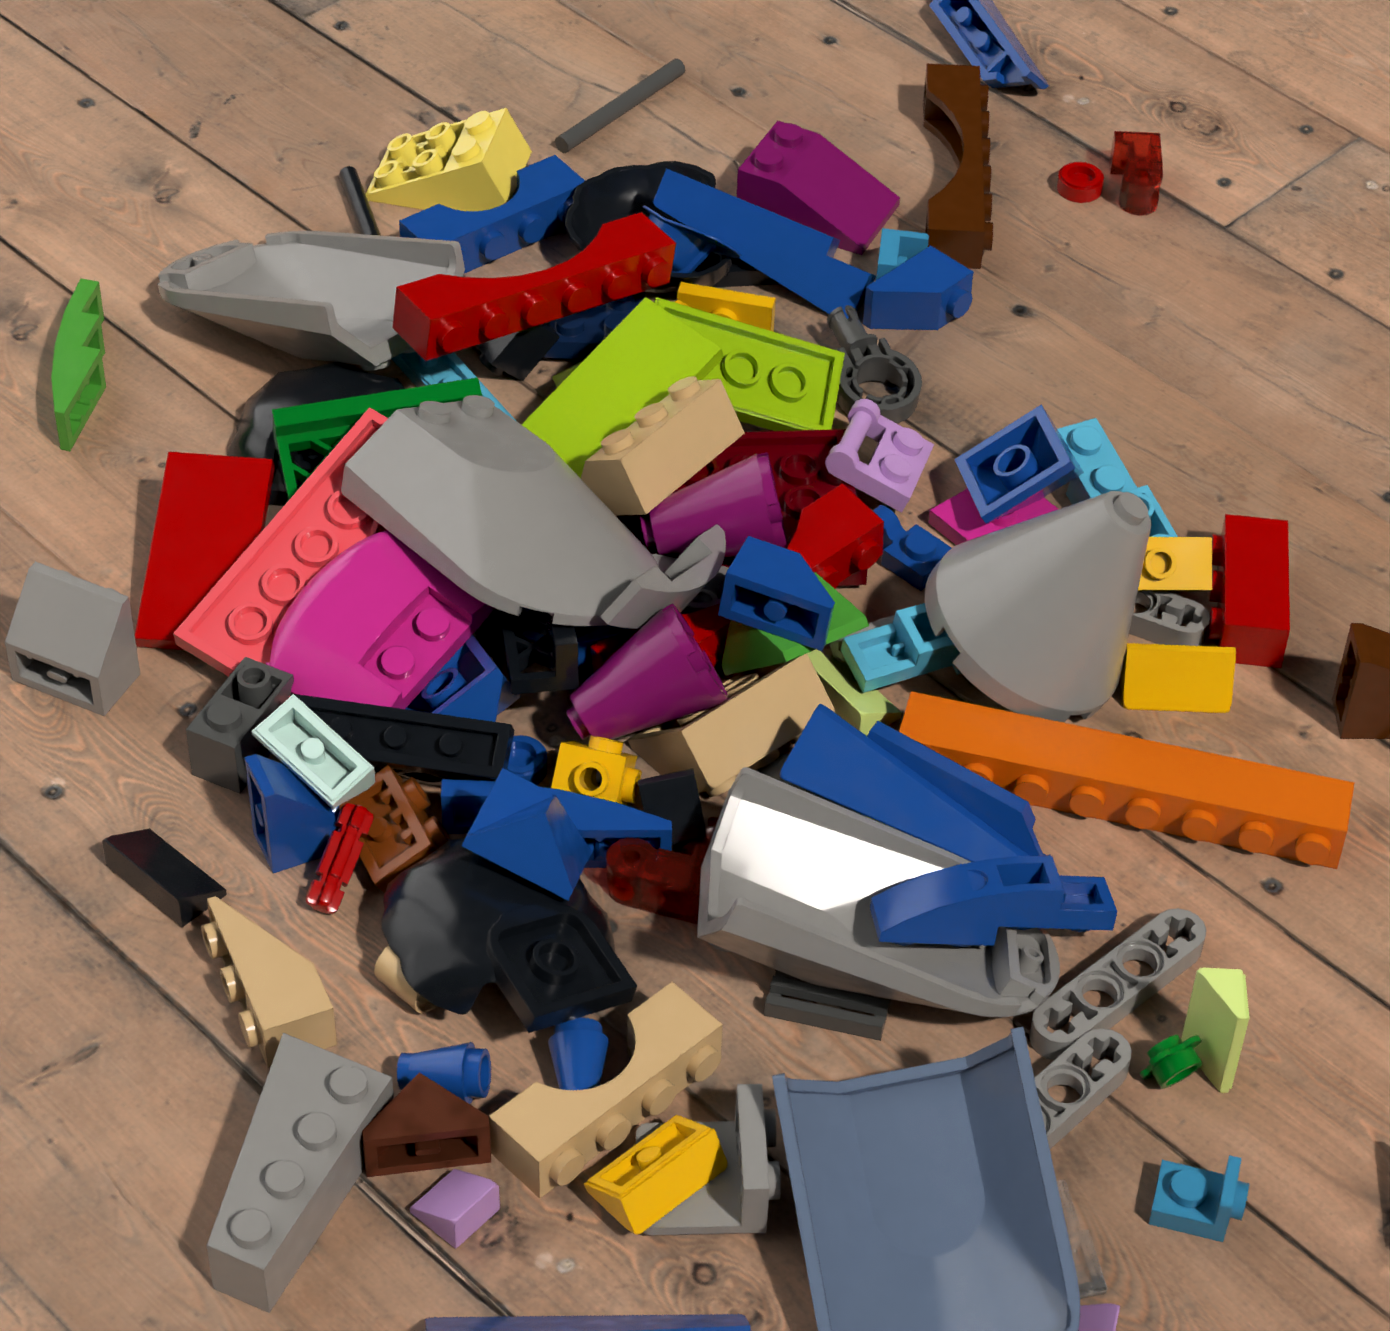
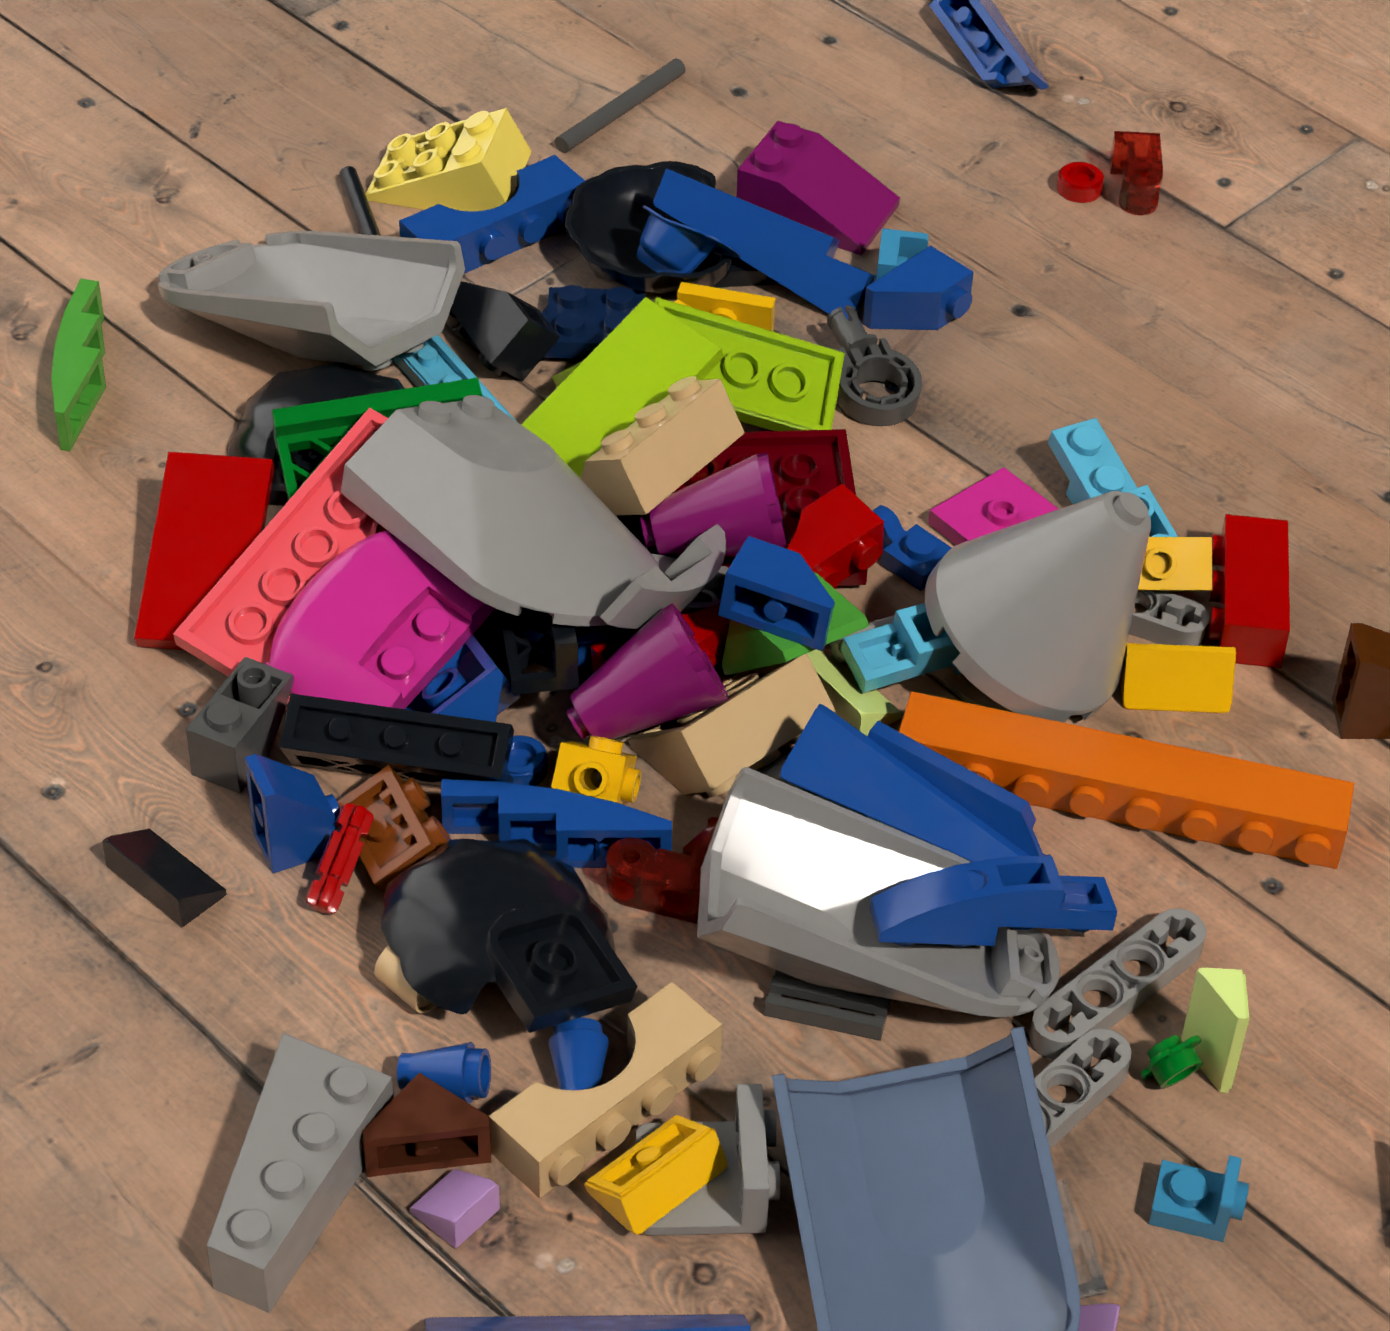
(72, 639): light grey slope -> none
(270, 980): tan slope -> none
(315, 752): light aqua slope -> none
(459, 312): red arch -> none
(529, 835): blue slope -> none
(675, 799): black slope -> none
(894, 463): lavender plate -> none
(959, 118): reddish brown arch -> none
(1017, 465): blue slope -> none

